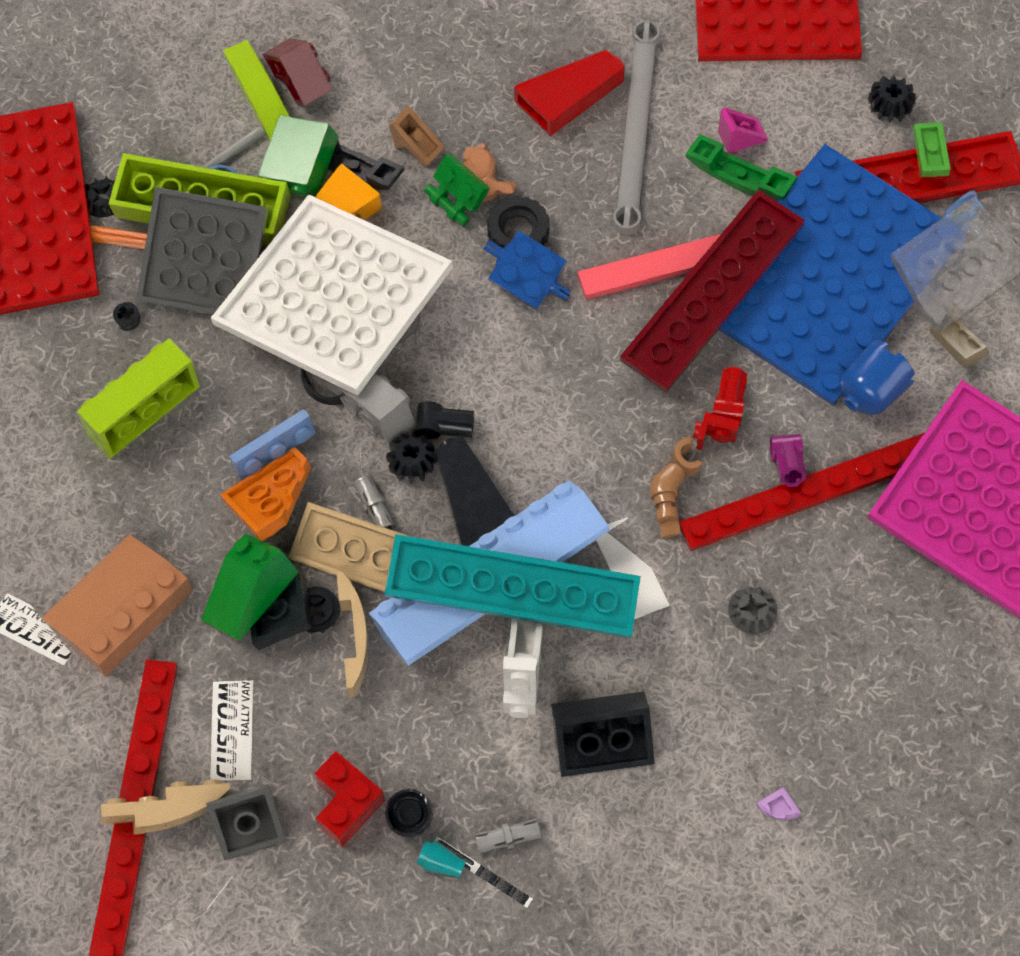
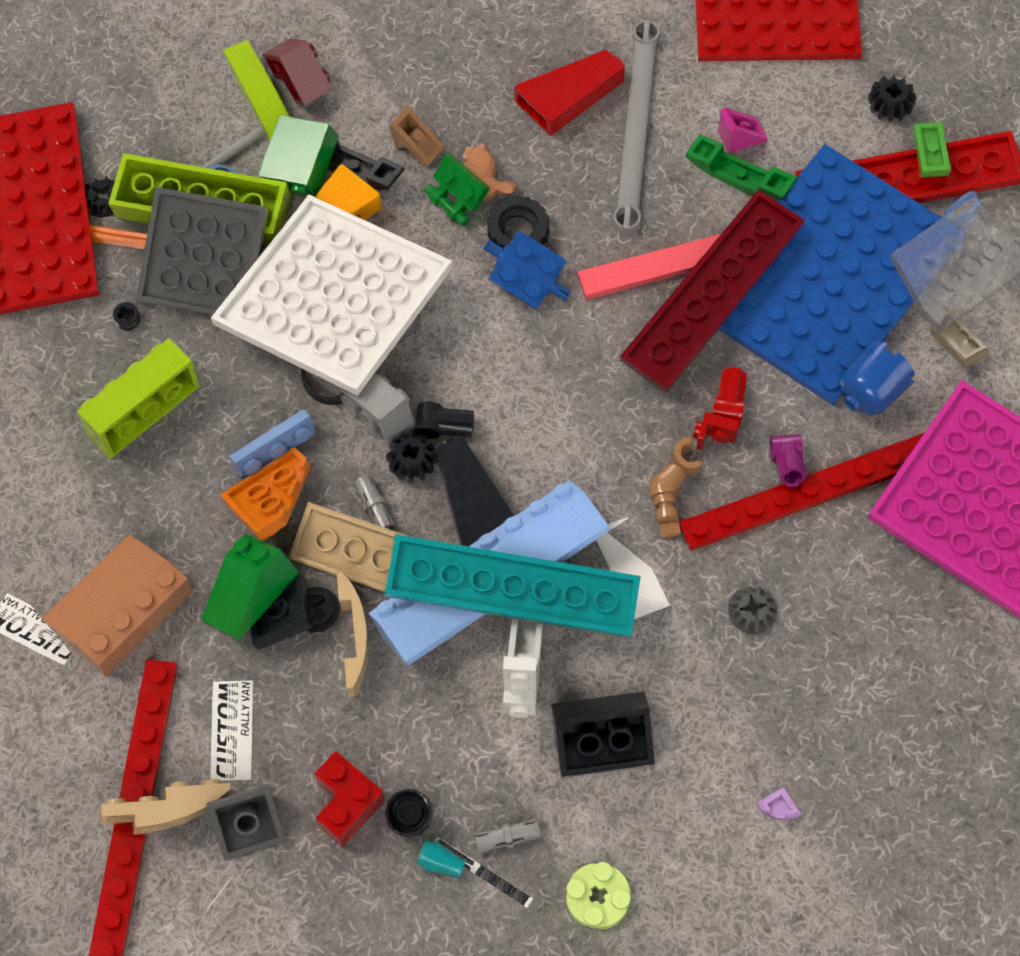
(593, 913): none -> yellowish green plate

